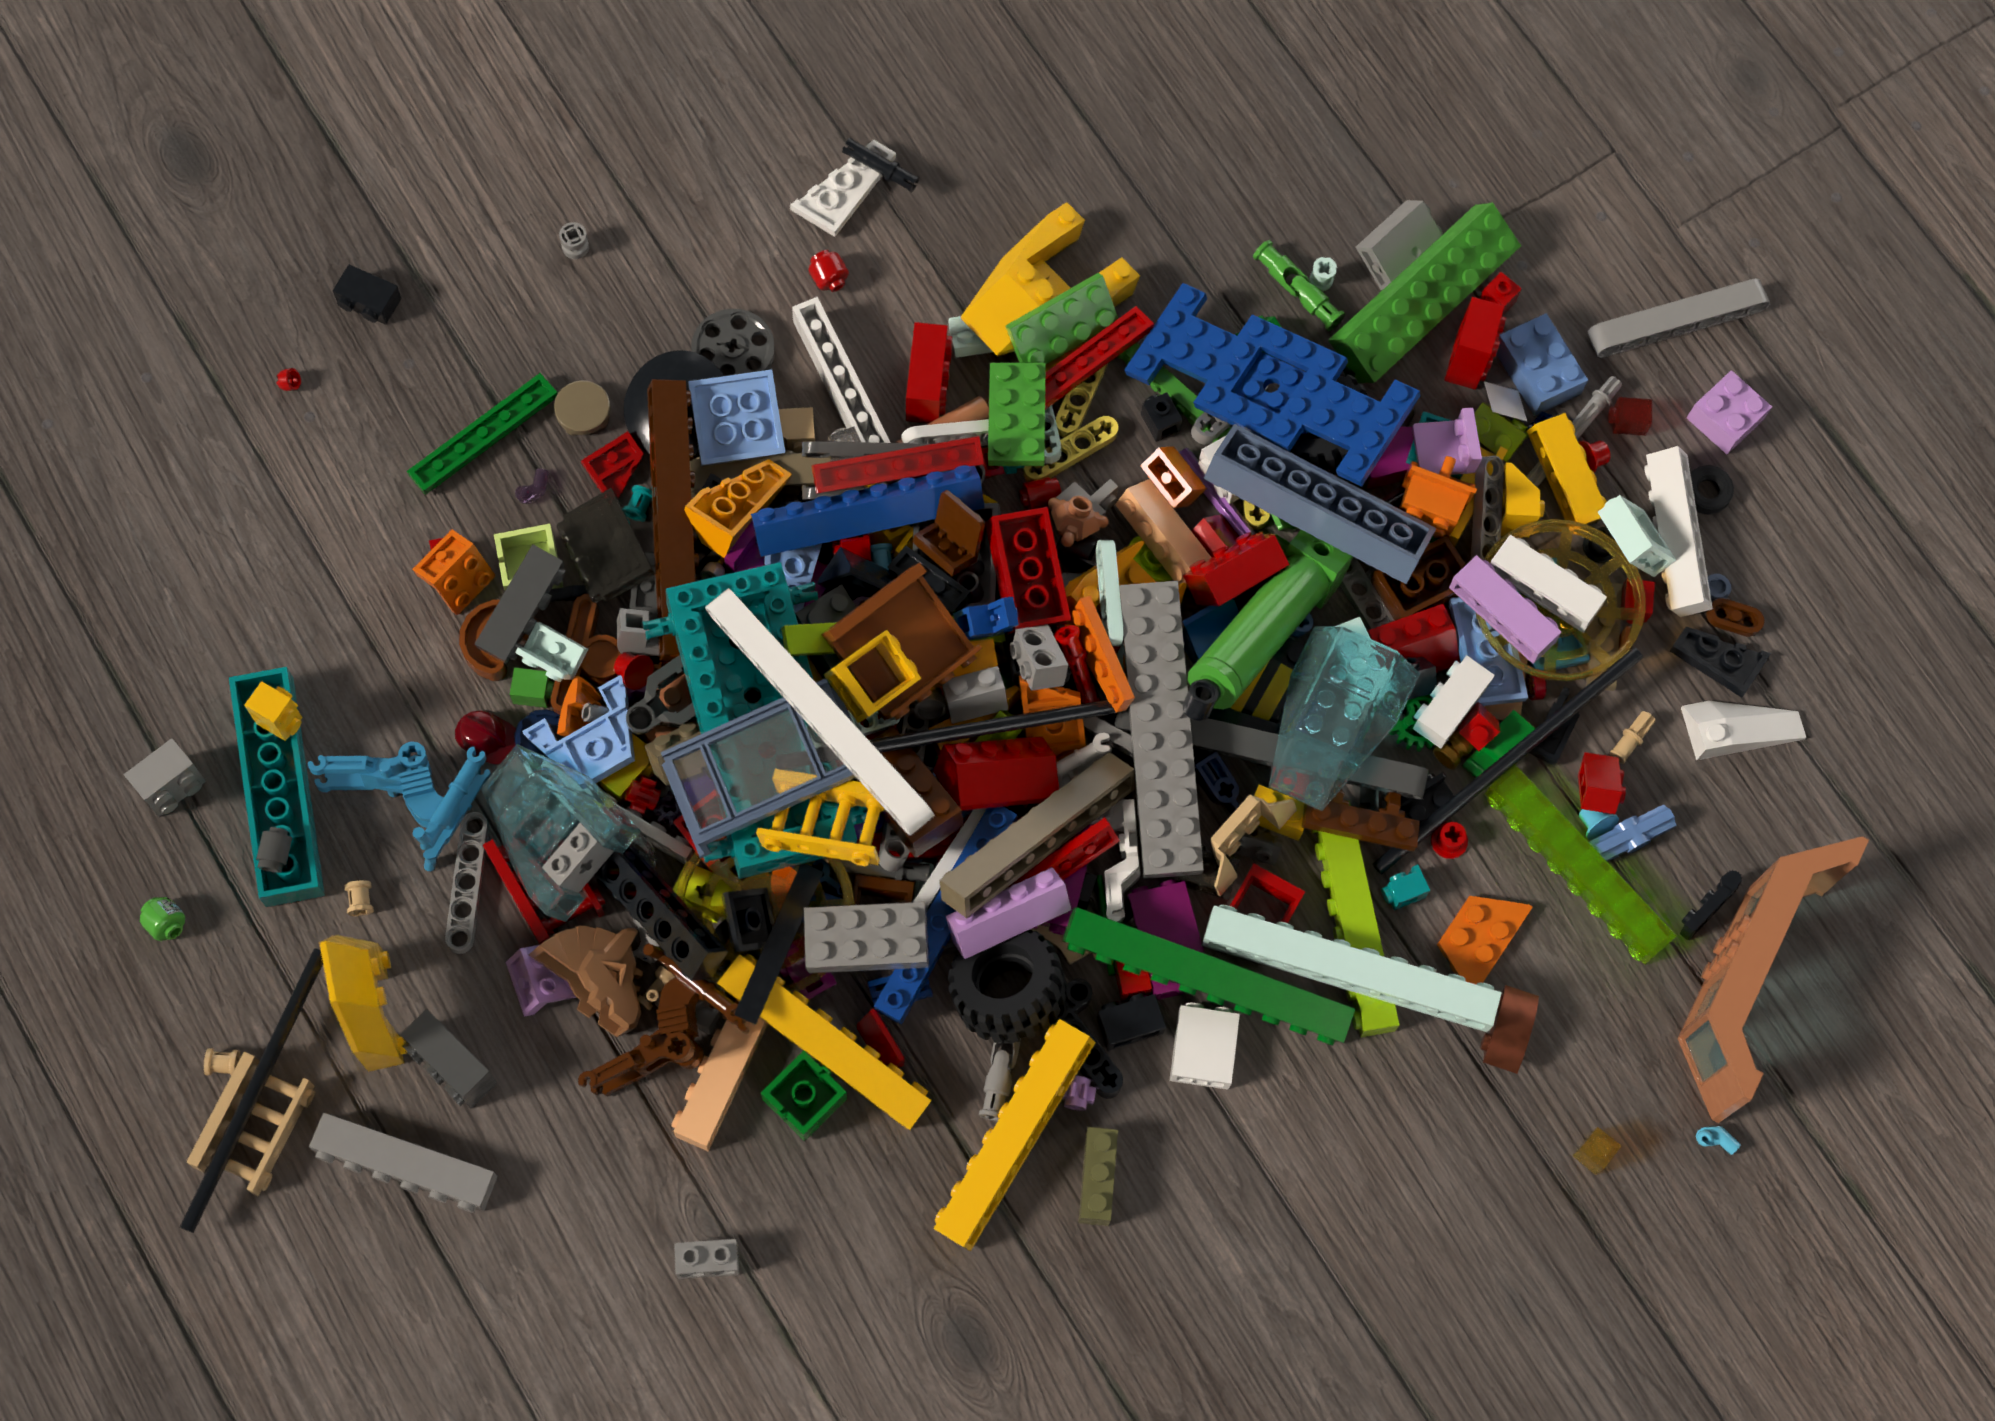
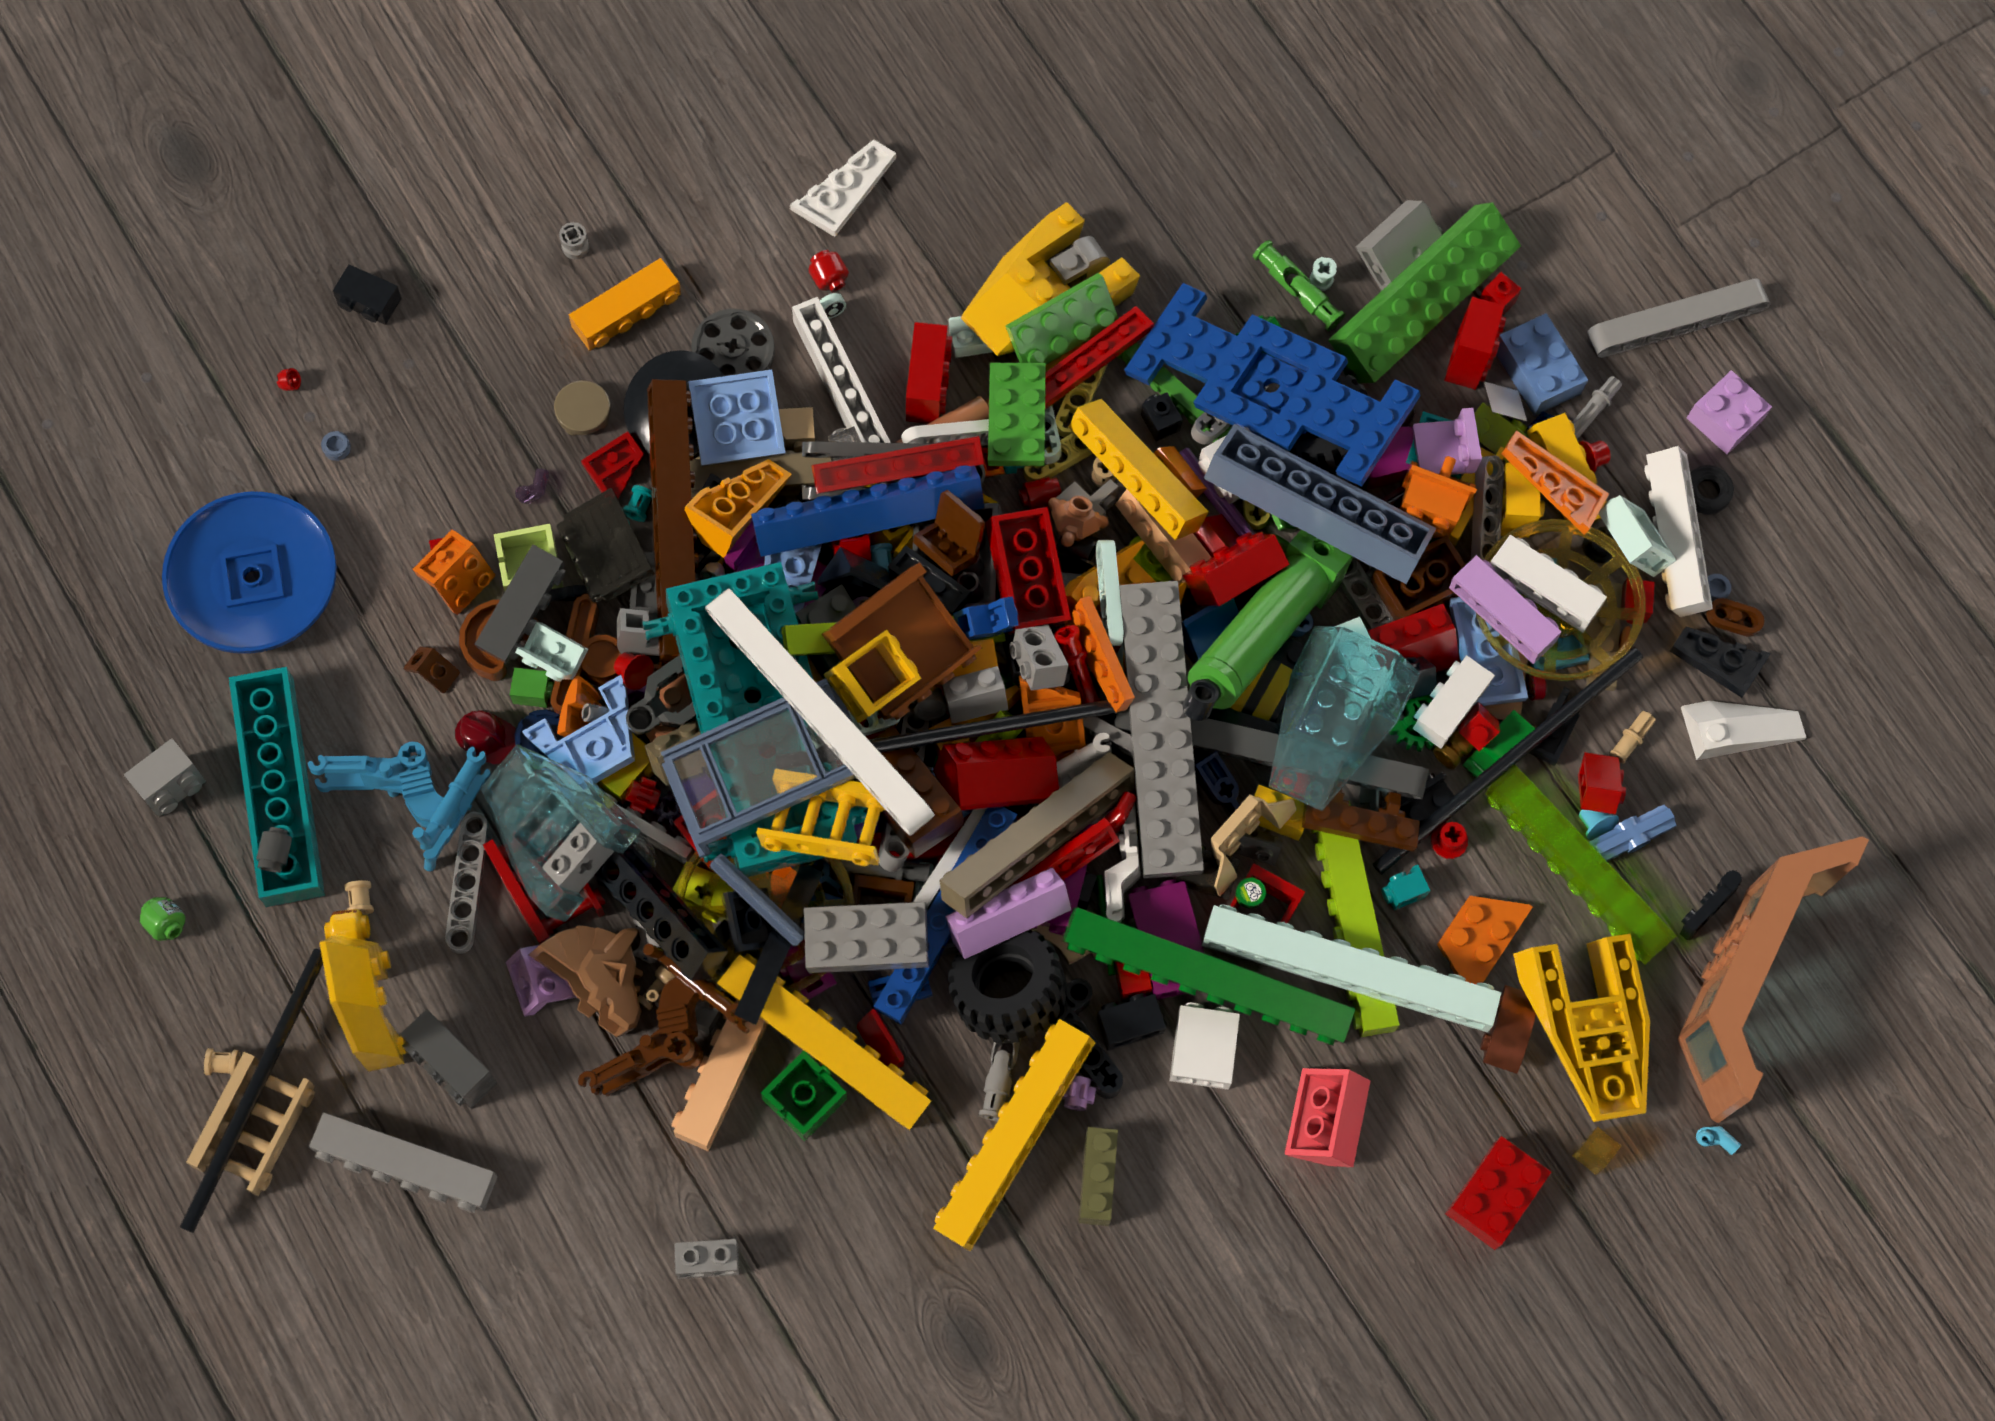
(241, 535): none -> blue dish
(274, 710): yellow brick -> none
(335, 445): none -> sand blue tile
(349, 924): none -> yellow head
(433, 668): none -> reddish brown bracket
(482, 433): green plate -> none
(625, 304): none -> light orange brick
(757, 899): none -> sand blue axle
(833, 304): none -> light aqua tile
(890, 170): black pin -> none
(1083, 260): none -> light grey brick
(1097, 474): none -> tan bush
(1119, 815): none -> red arm
(1138, 469): none -> yellow brick
(1250, 893): none -> tile
(1328, 1116): none -> coral slope
(1498, 1193): none -> red brick
(1562, 485): none -> orange wing
(1598, 1039): none -> yellow wedge
(1631, 416): clear red brick -> none

